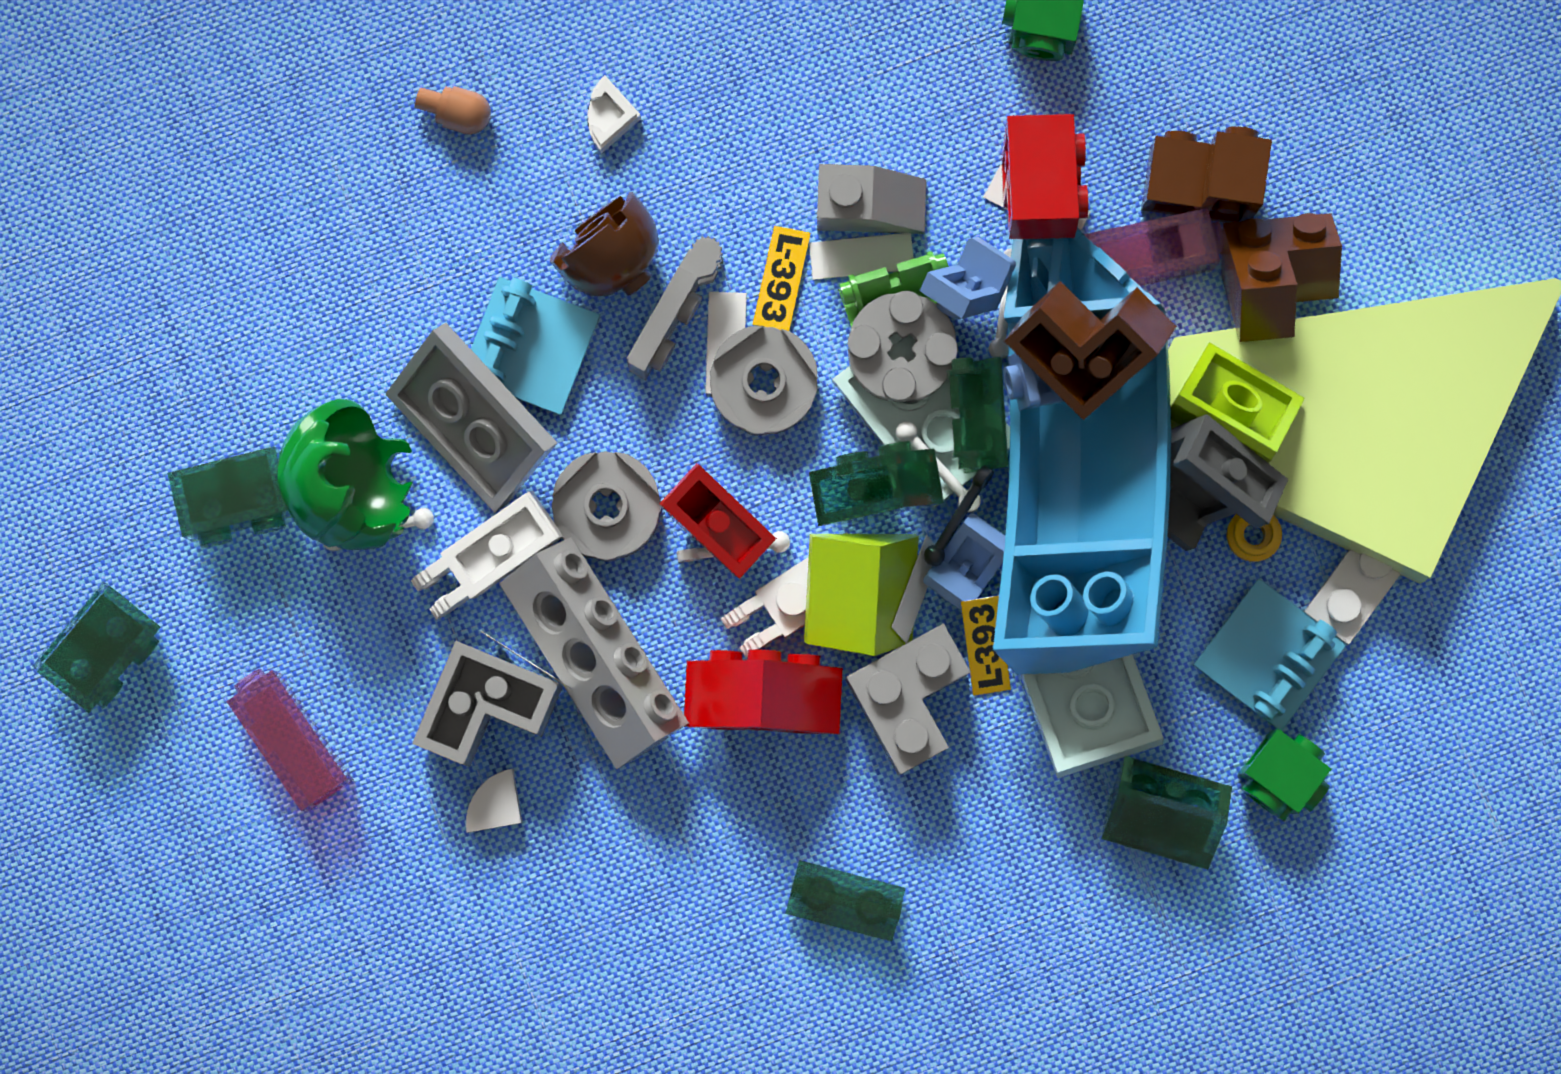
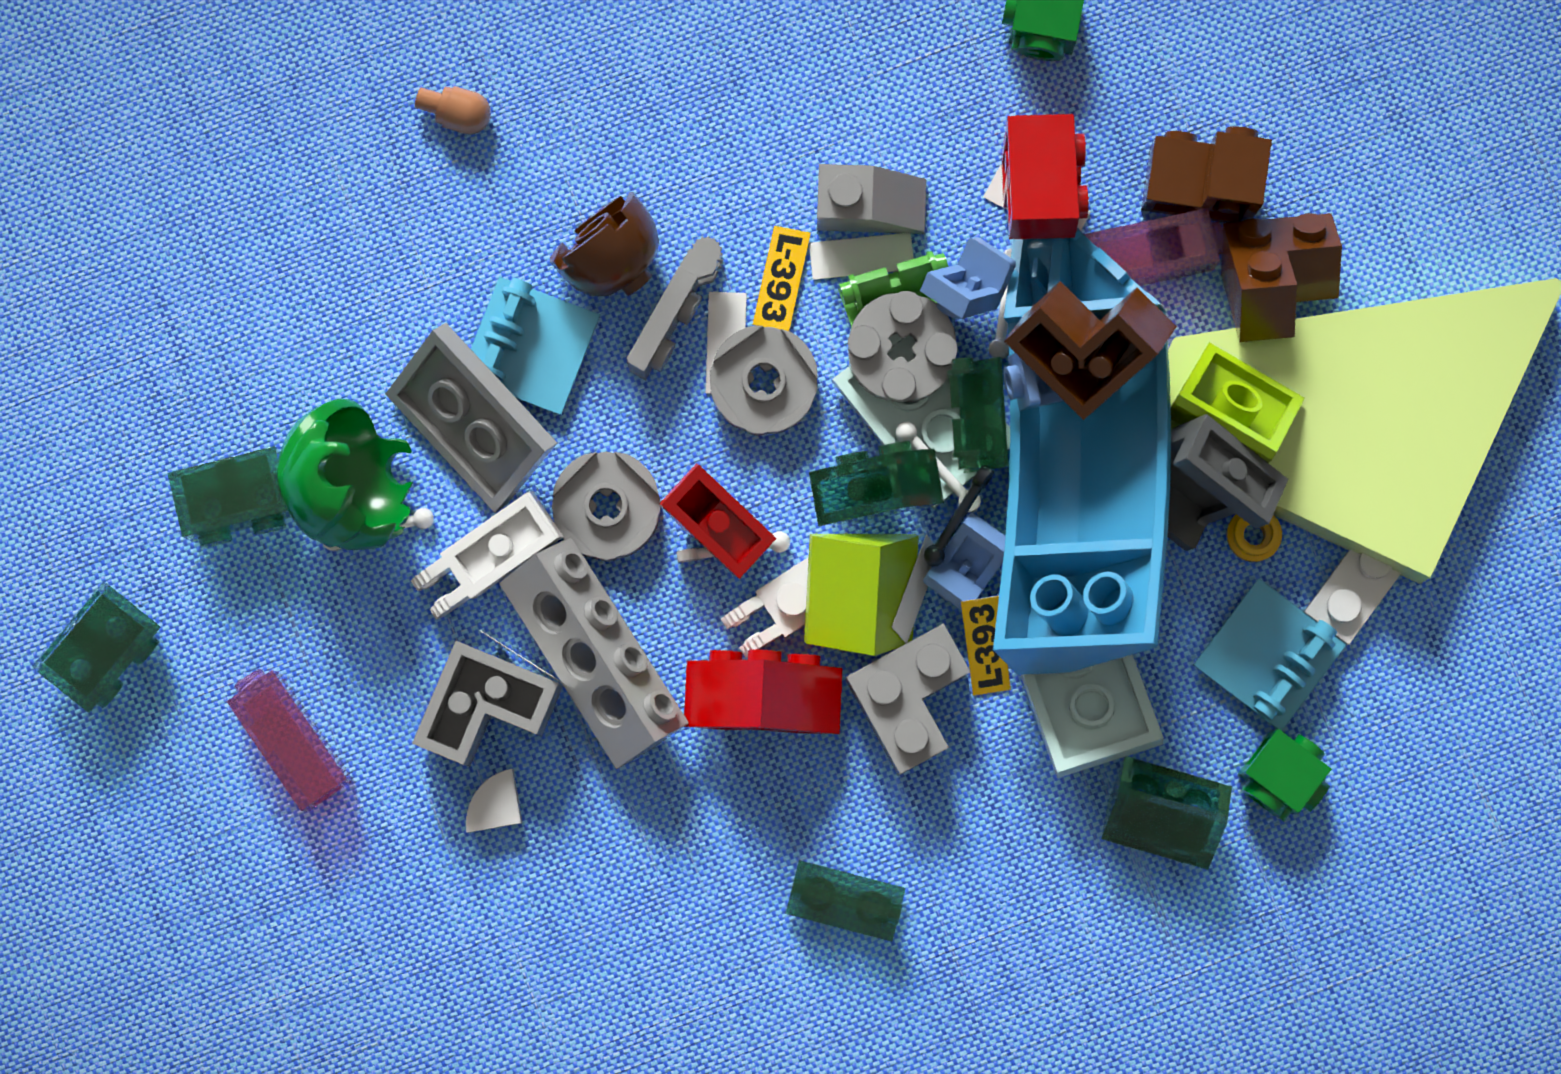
(609, 114): white tile -> none

